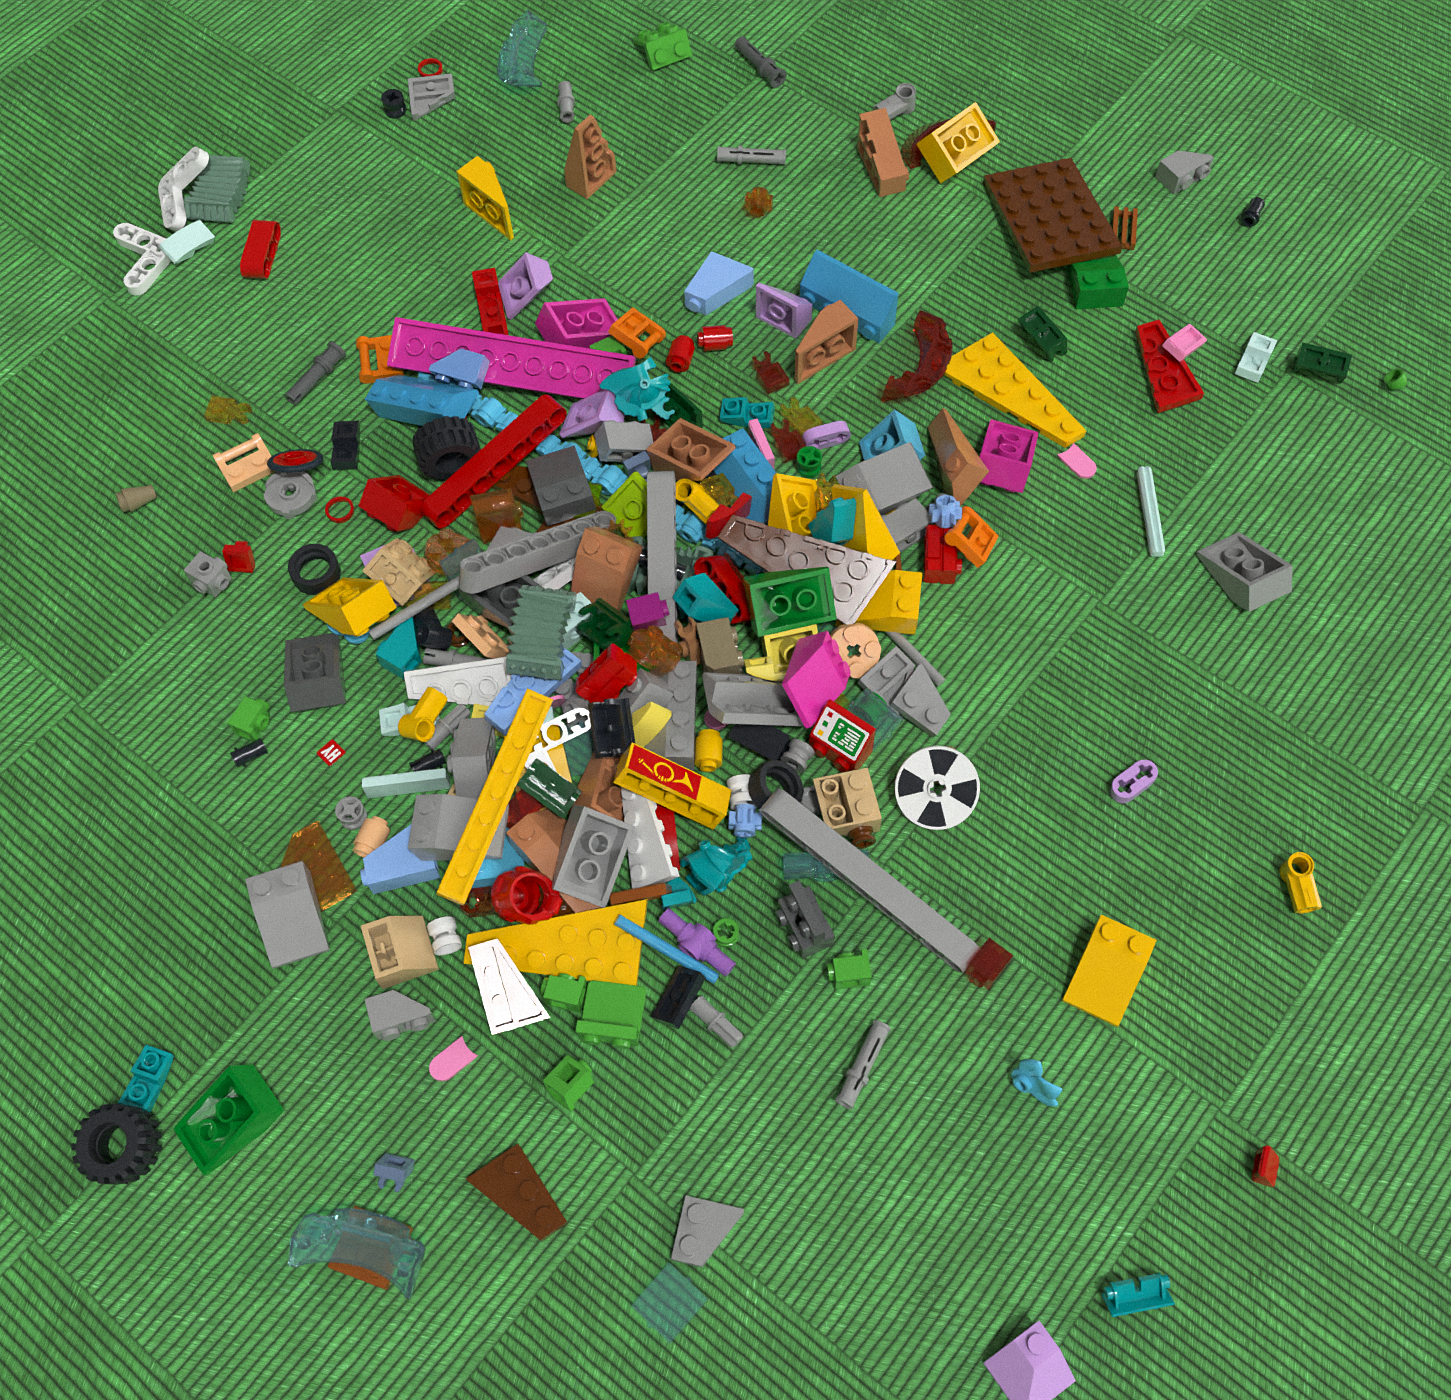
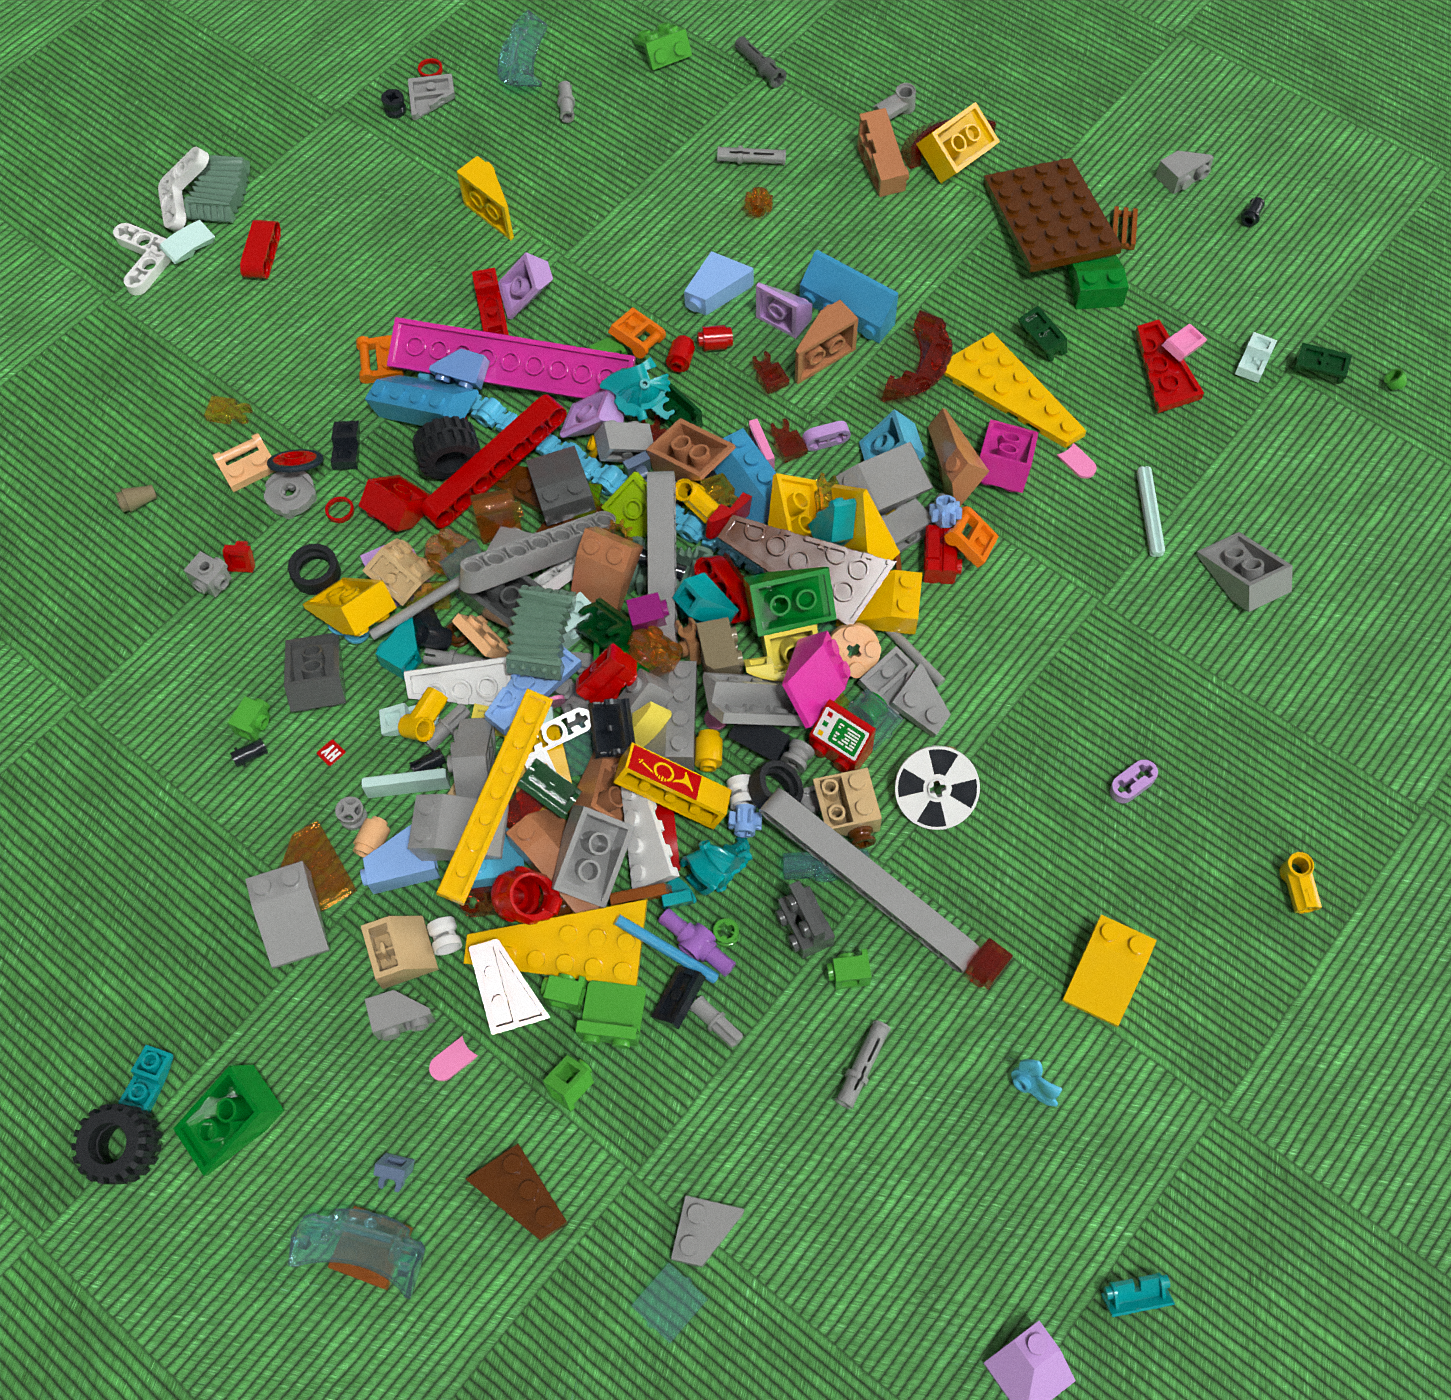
(321, 366): dark grey pin -> none
(575, 322): dark pink slope -> none
(589, 159): nougat wedge -> none
(739, 412): teal slope -> none
(800, 418): clear yellow plate -> none
(804, 457): green wheel -> none
(1265, 1166): red slope -> none

